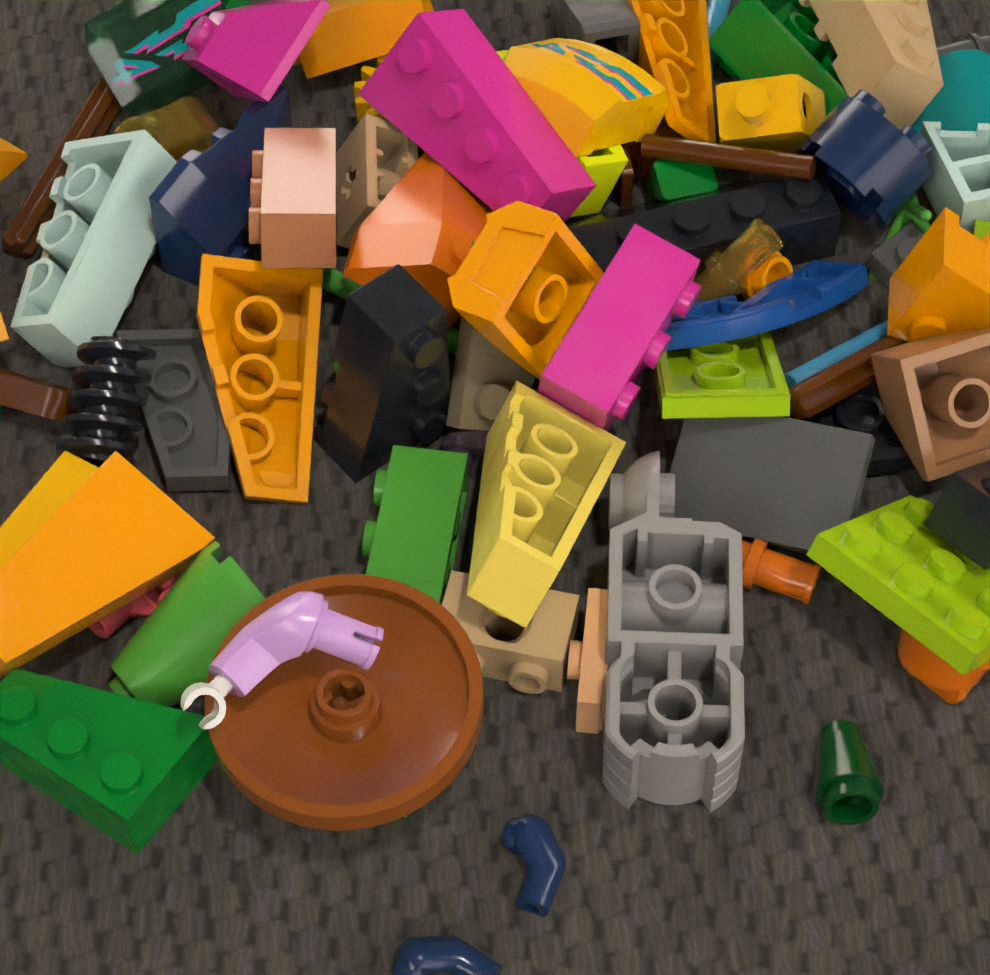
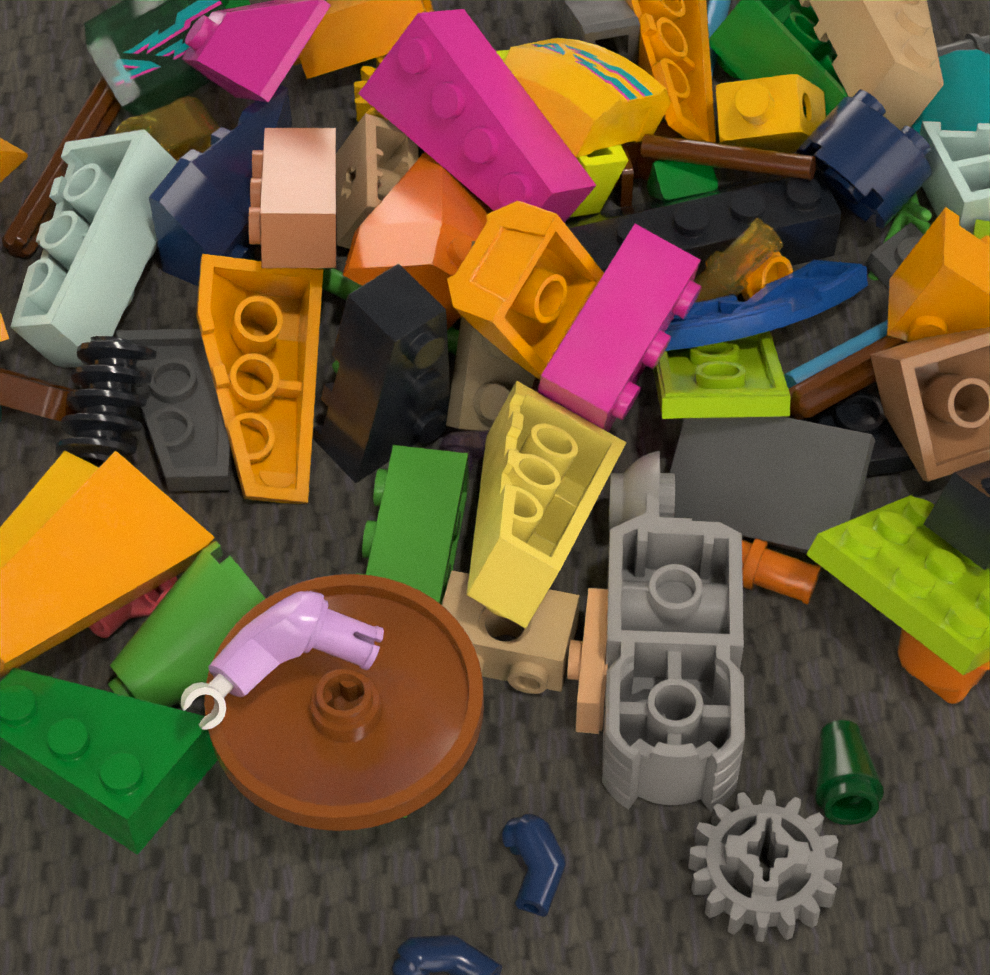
(795, 857): none -> light grey gear

